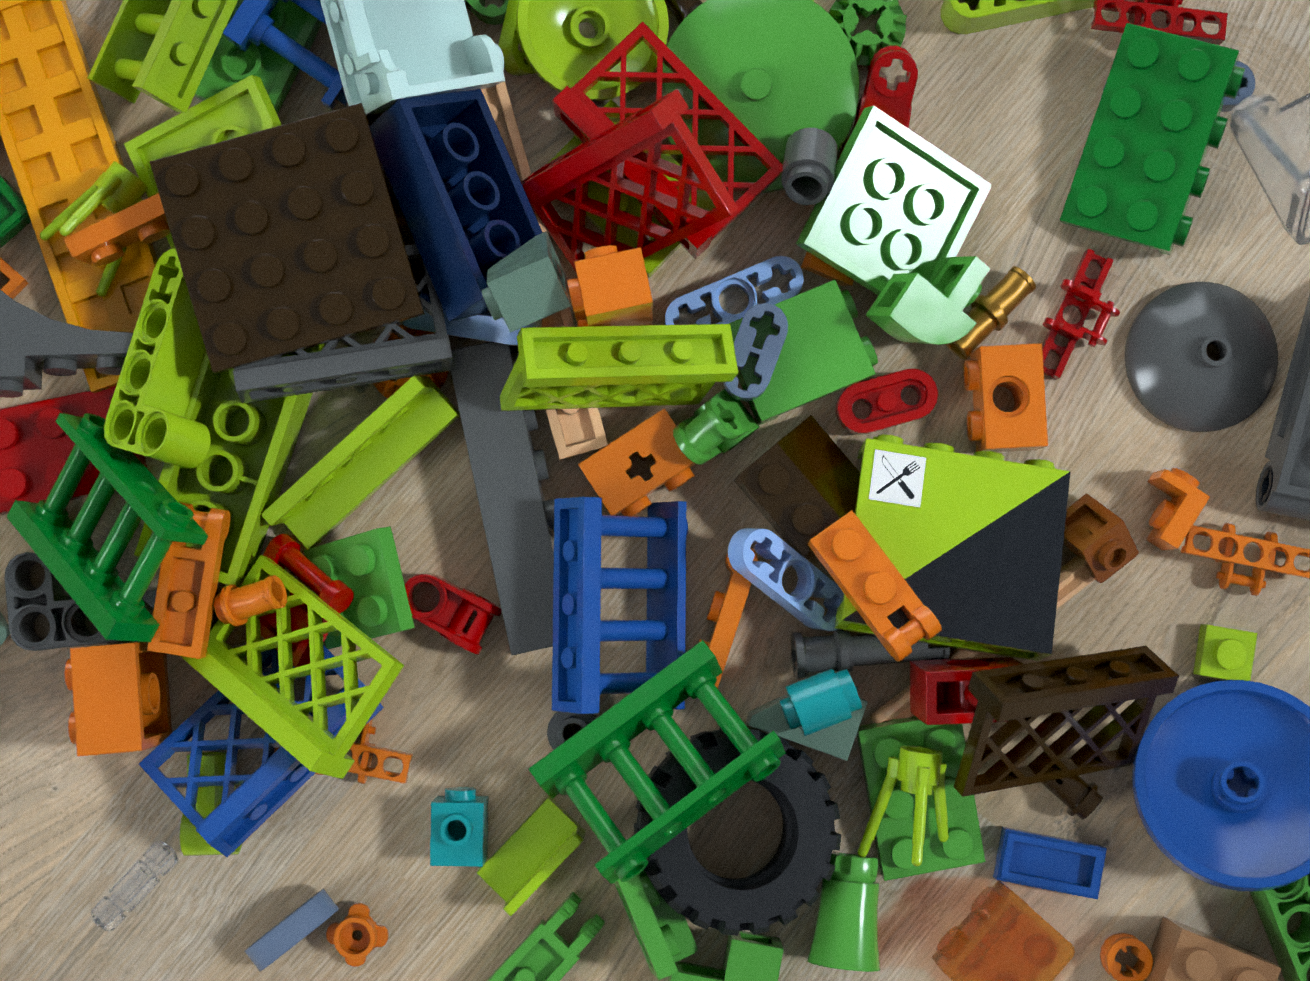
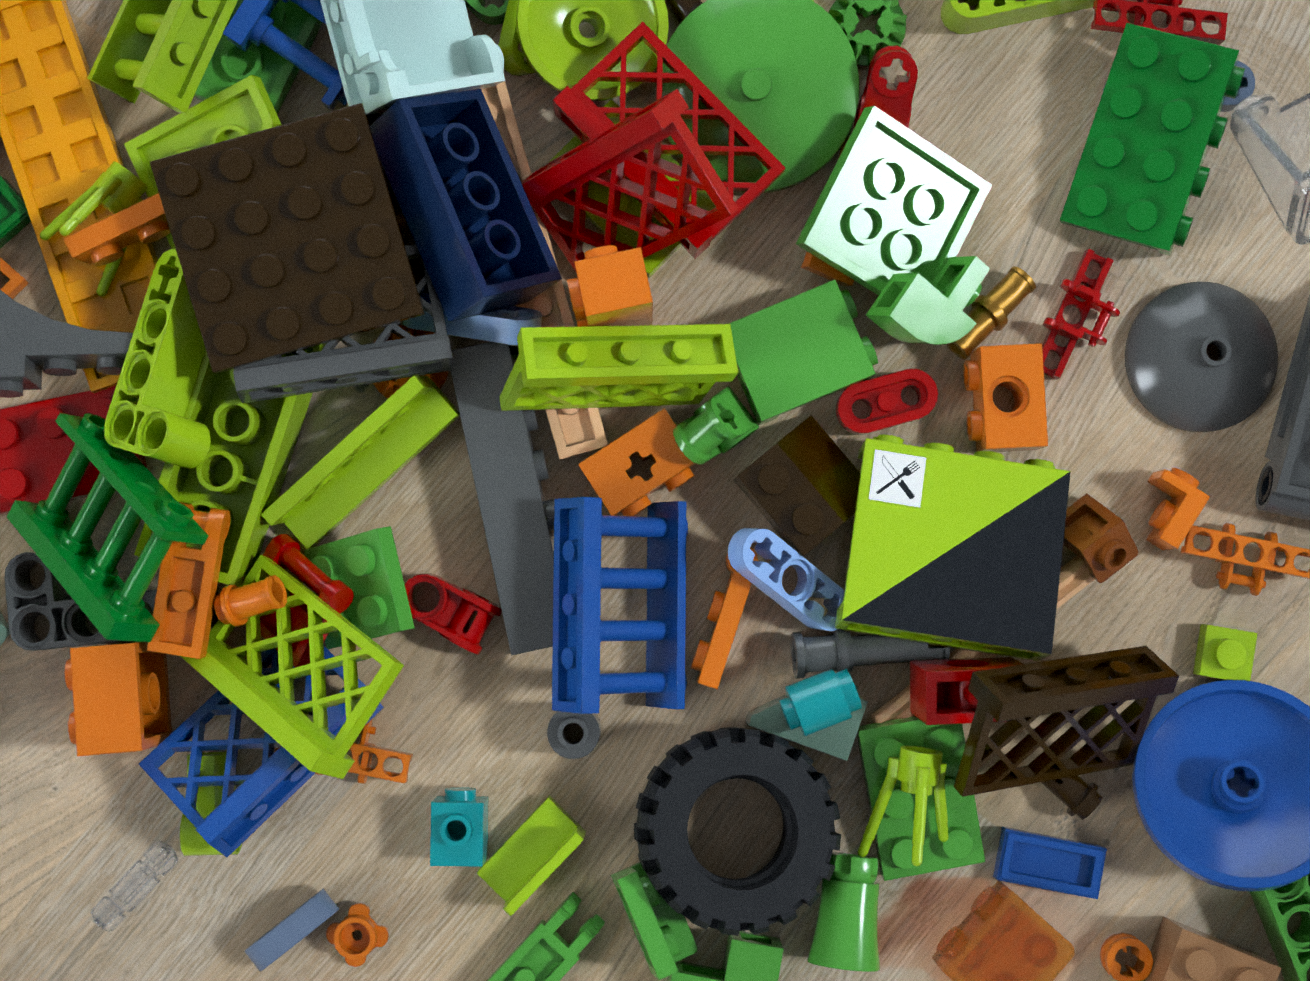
(527, 284): sand green slope -> none
(609, 741): green fence -> none
(763, 274): light blue beam -> none
(766, 357): sand blue beam -> none
(809, 165): dark grey brick -> none
(873, 585): orange plate -> none

